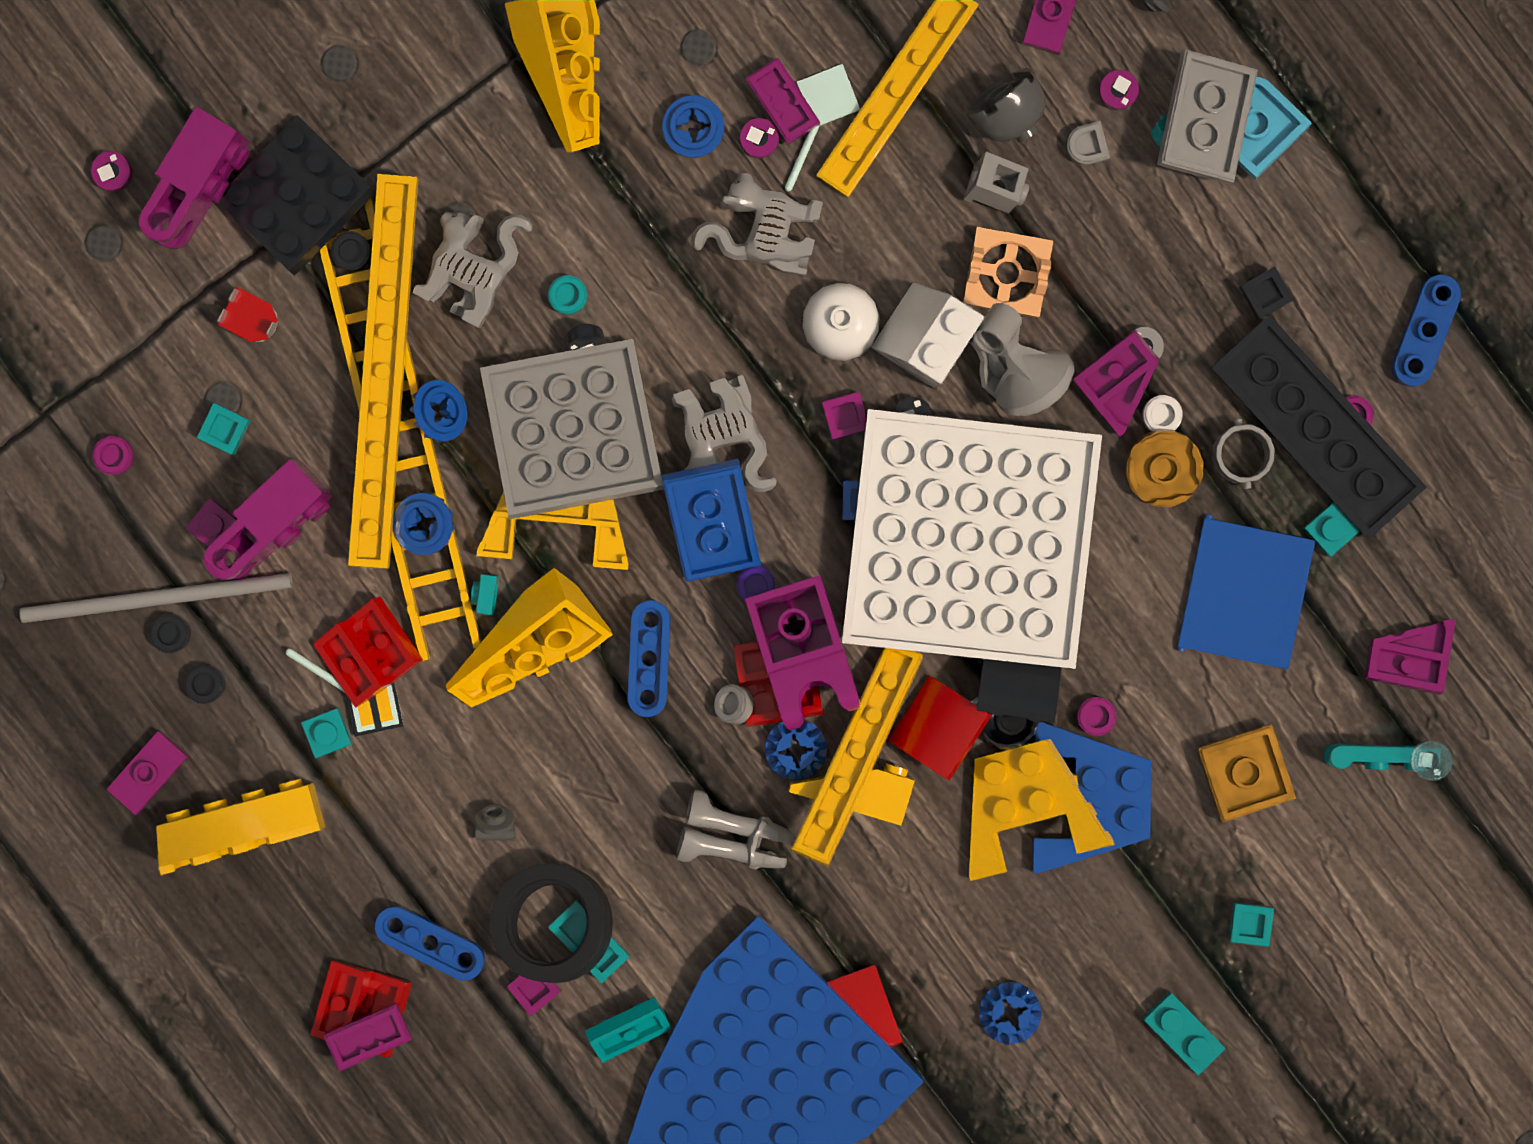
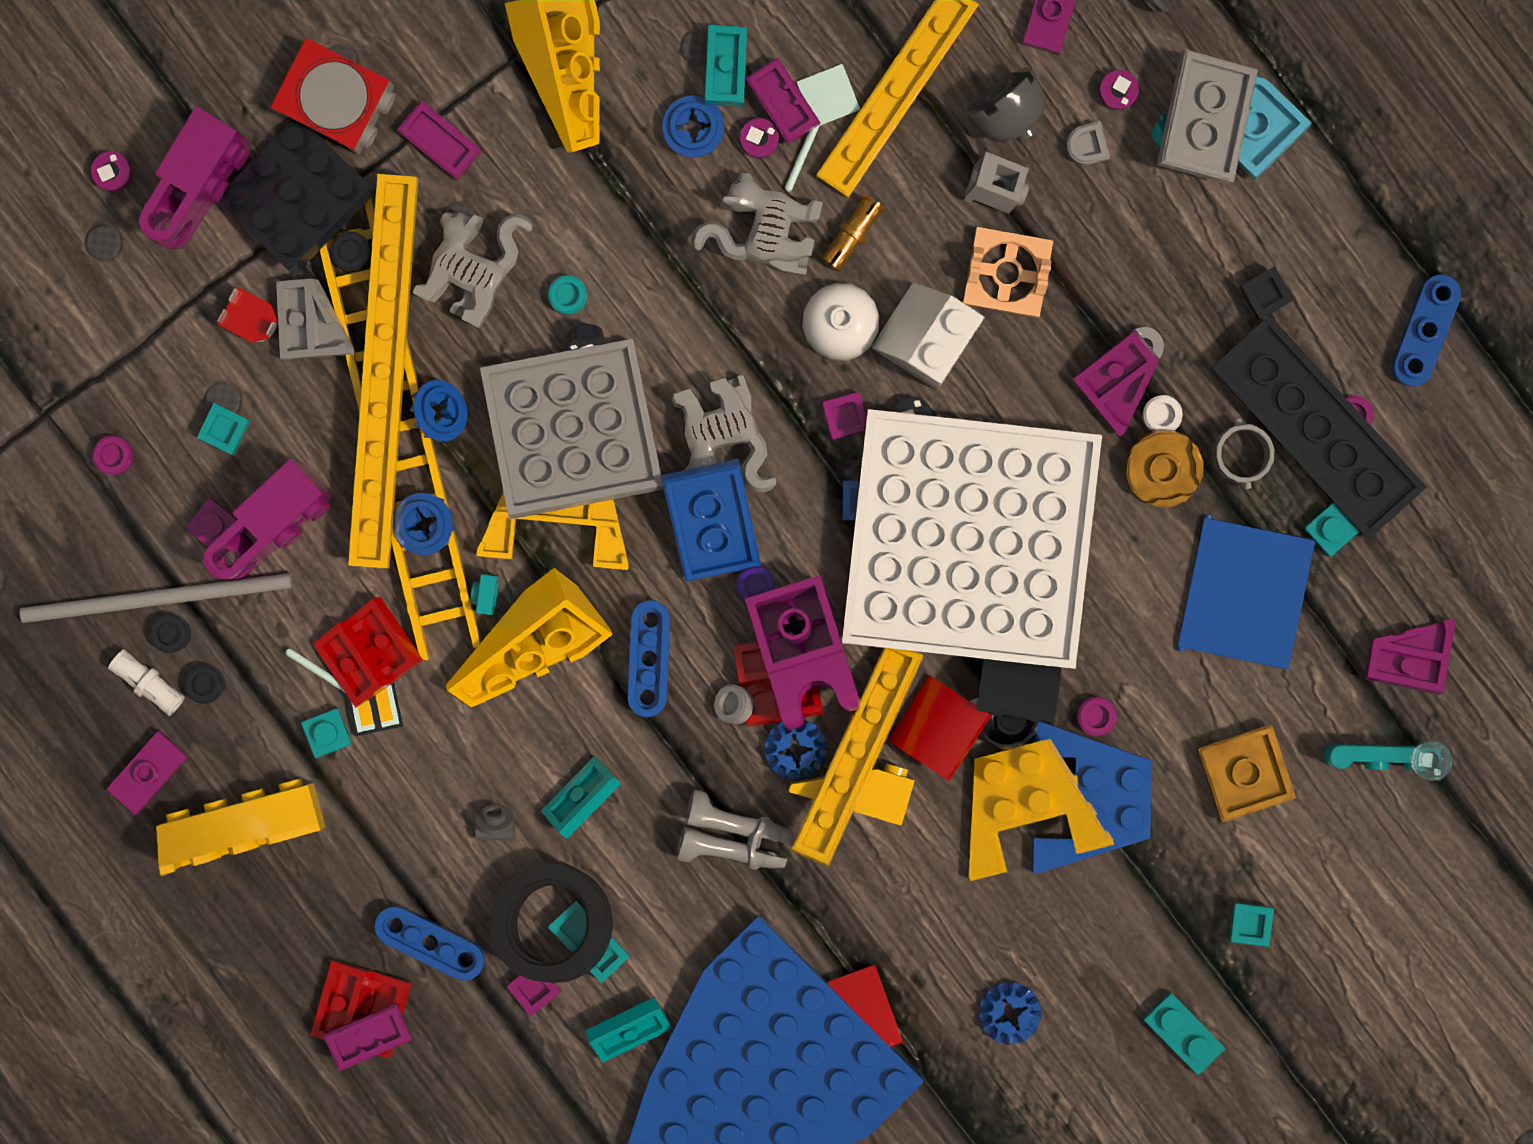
(146, 682): none -> white pin
(308, 322): none -> light grey wing
(334, 96): none -> panel
(439, 140): none -> magenta tile
(580, 797): none -> teal plate
(725, 65): none -> teal plate
(852, 233): none -> pearl gold pin
(1014, 374): light grey piece -> none

